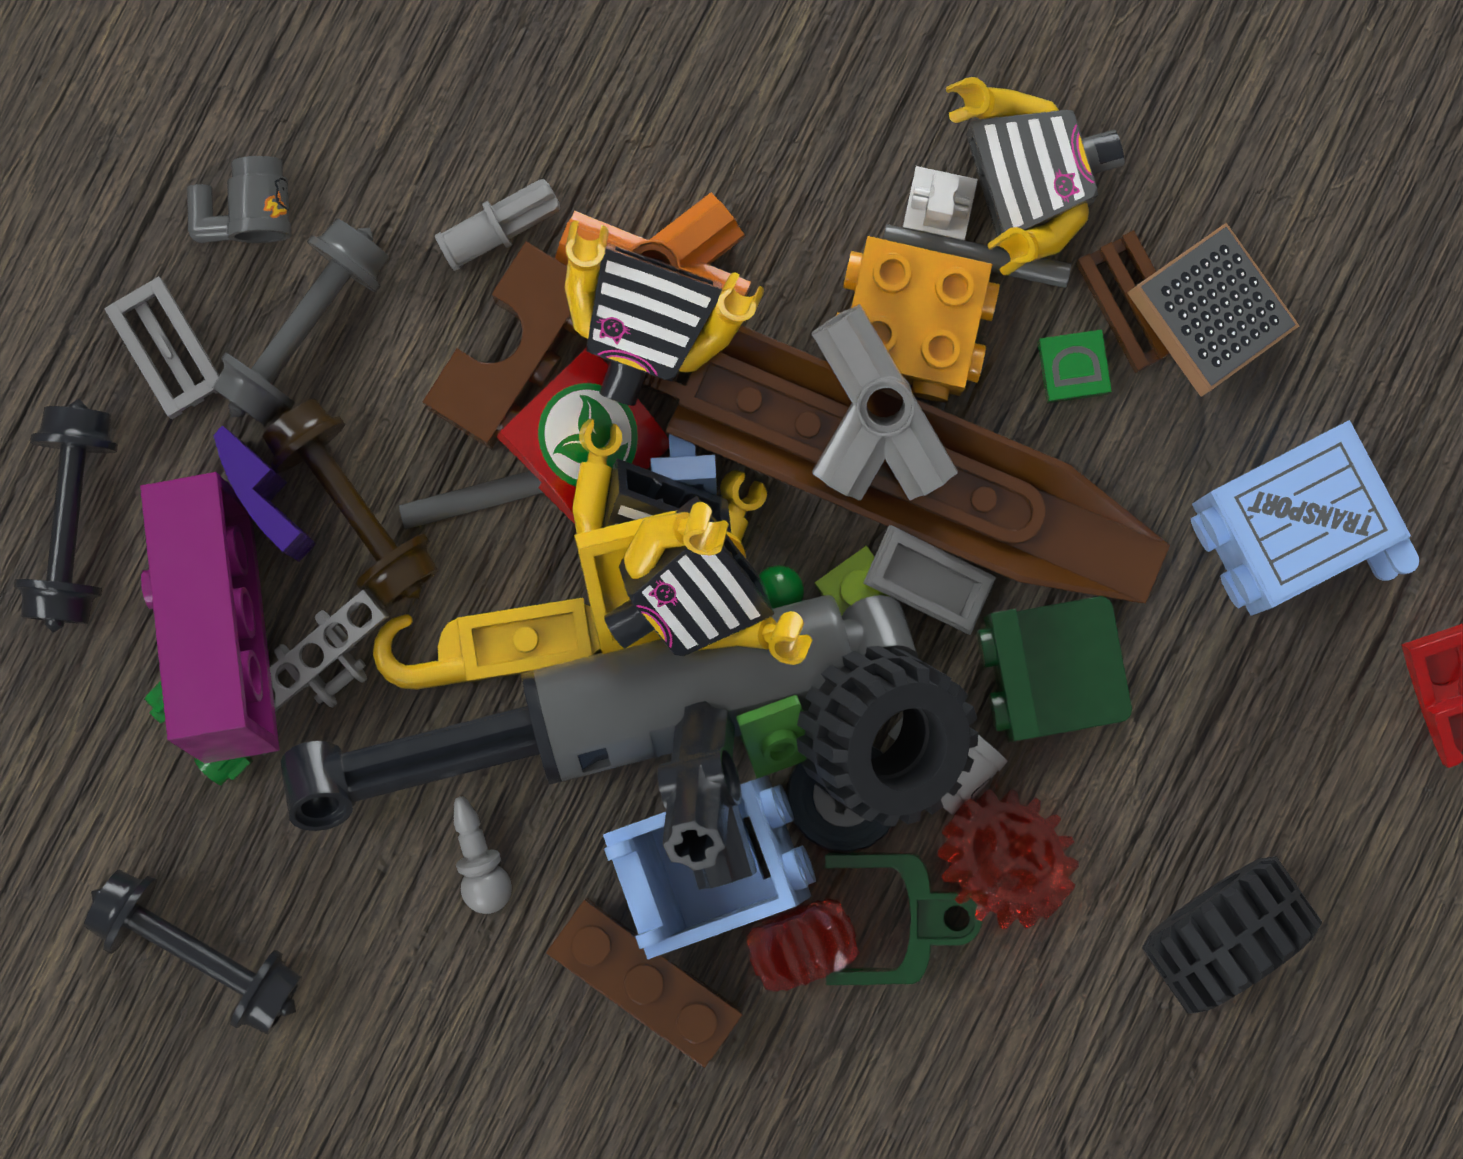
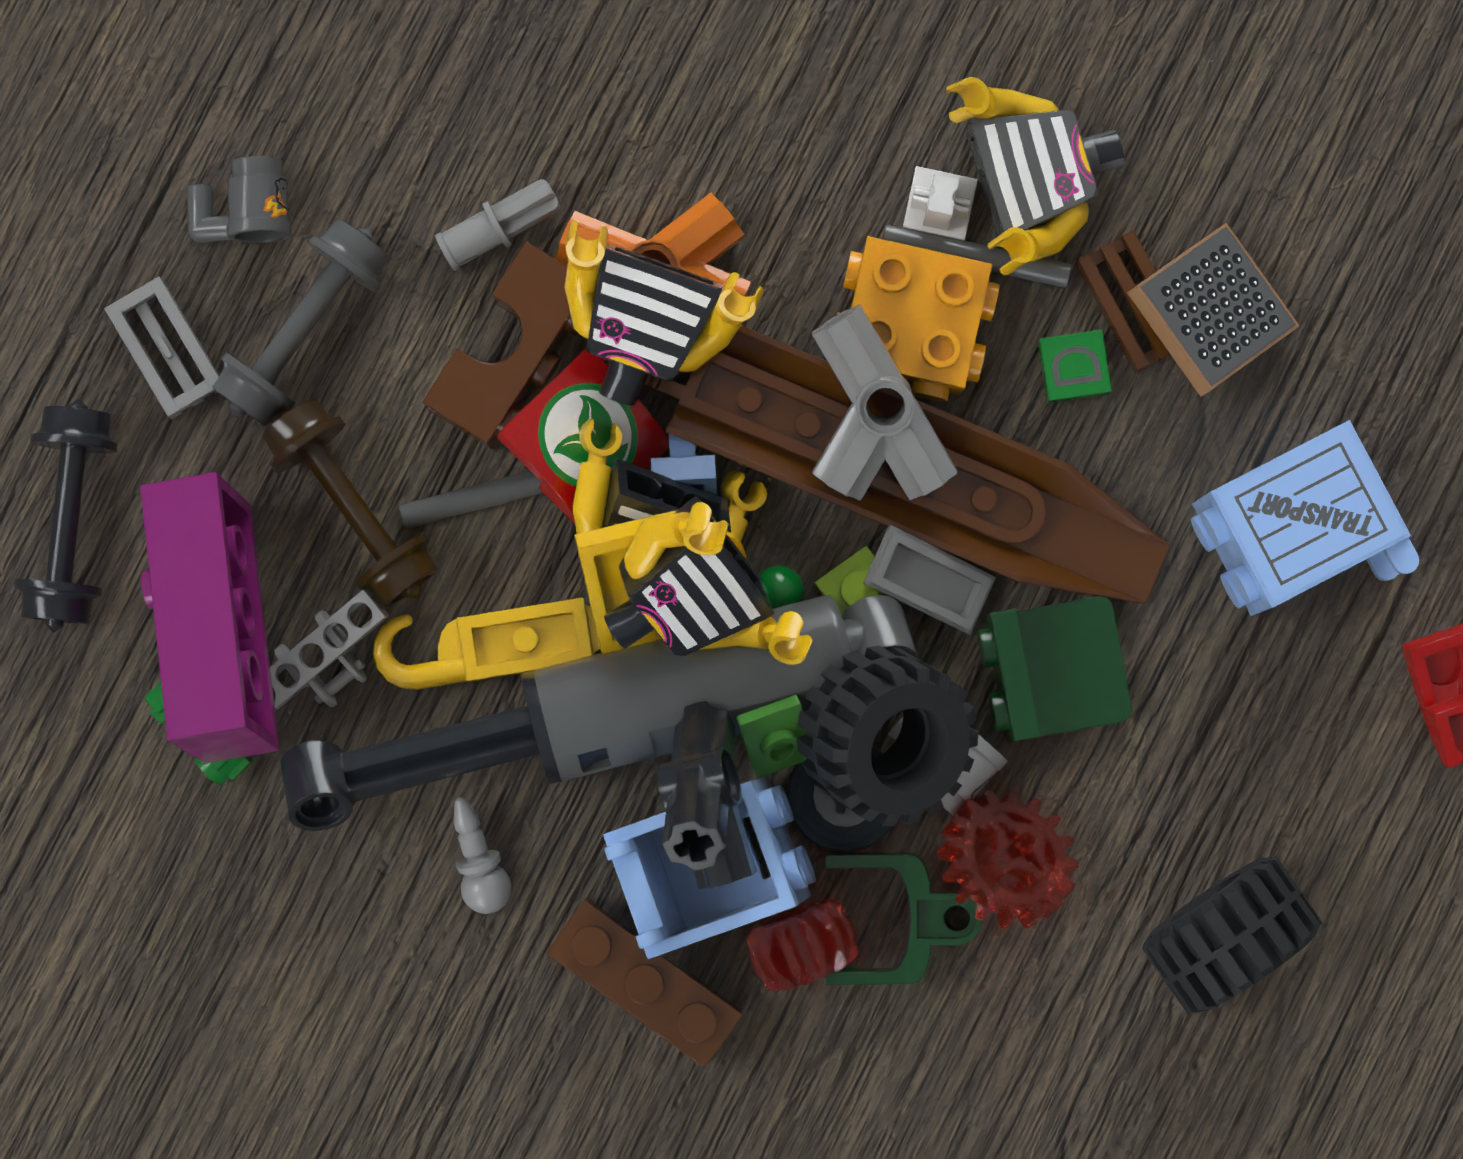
(122, 909): black piece -> none
(256, 487): dark purple slope -> none

